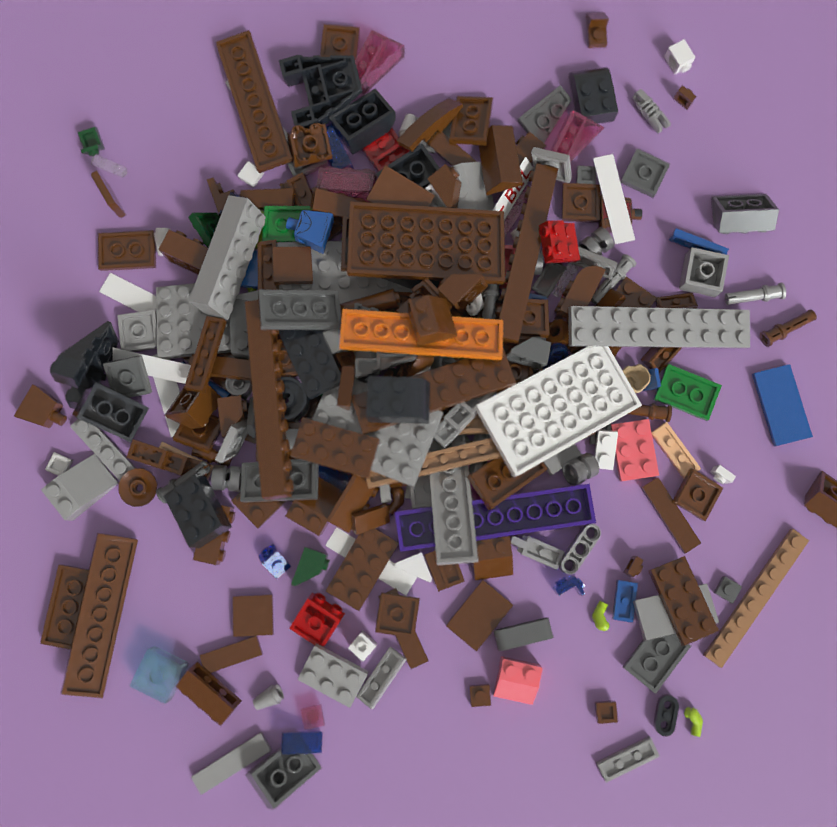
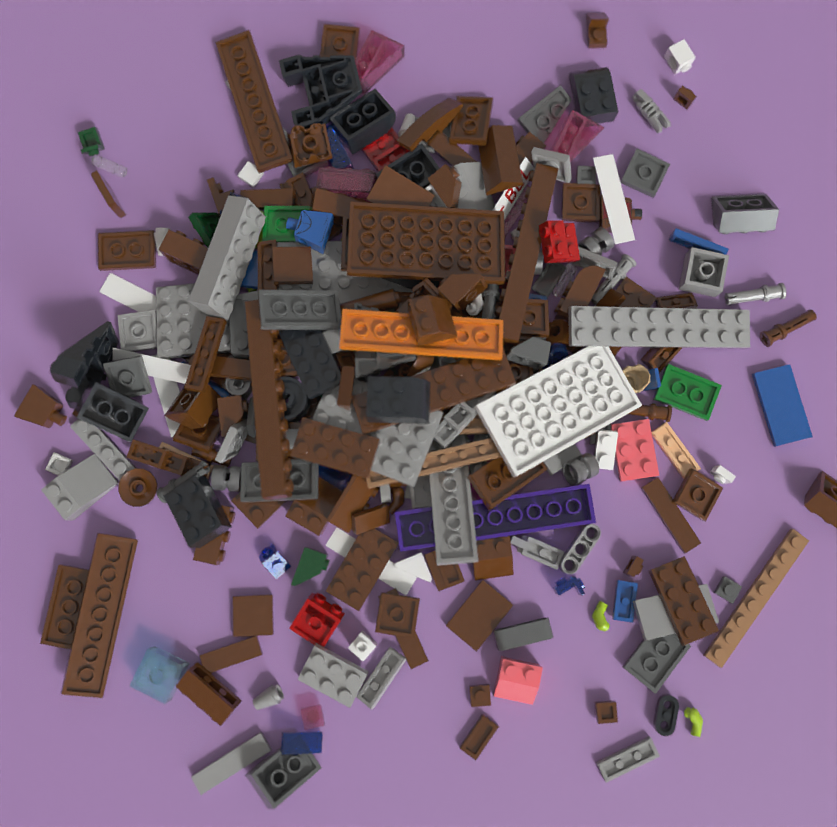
(479, 737): none -> reddish brown tile

